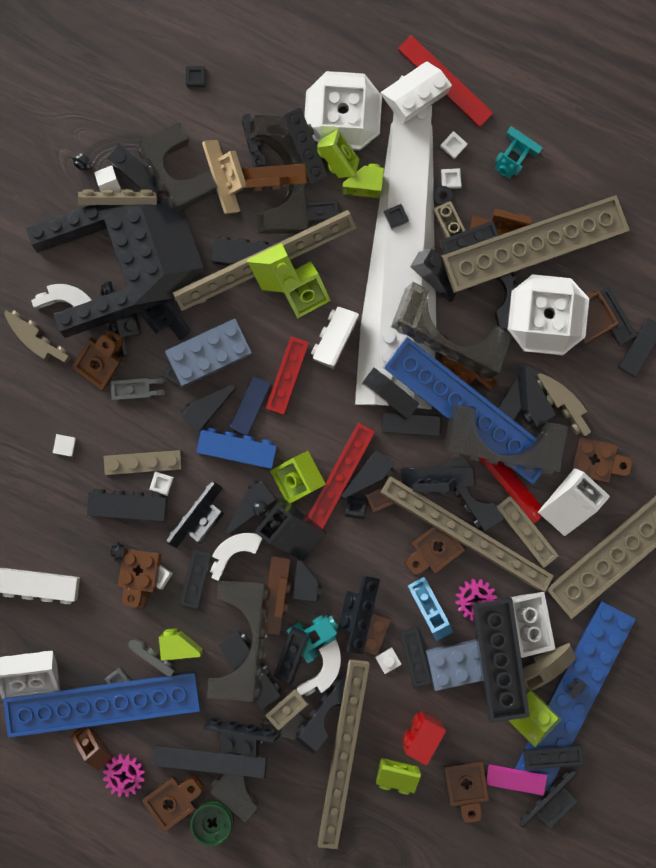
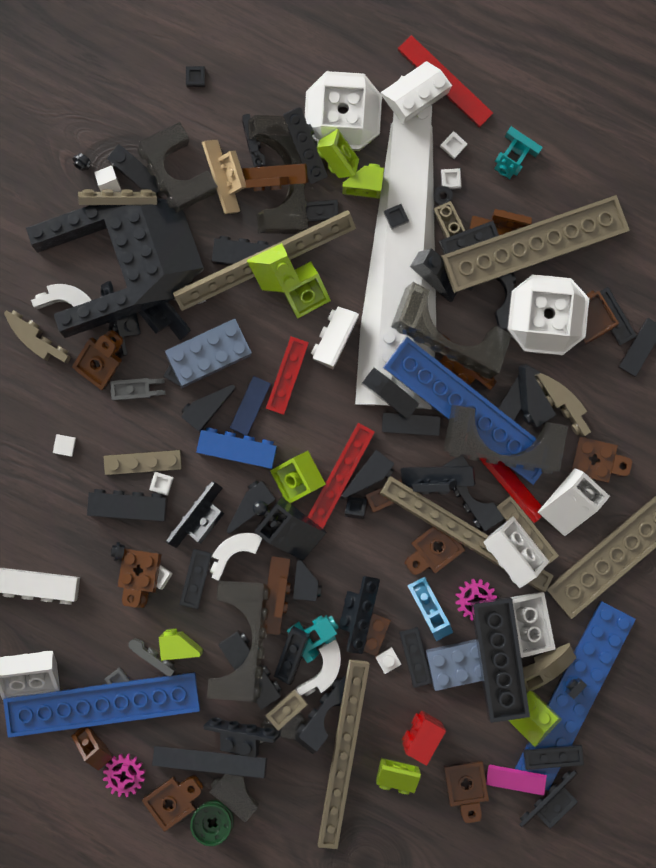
(516, 552): none -> white slope

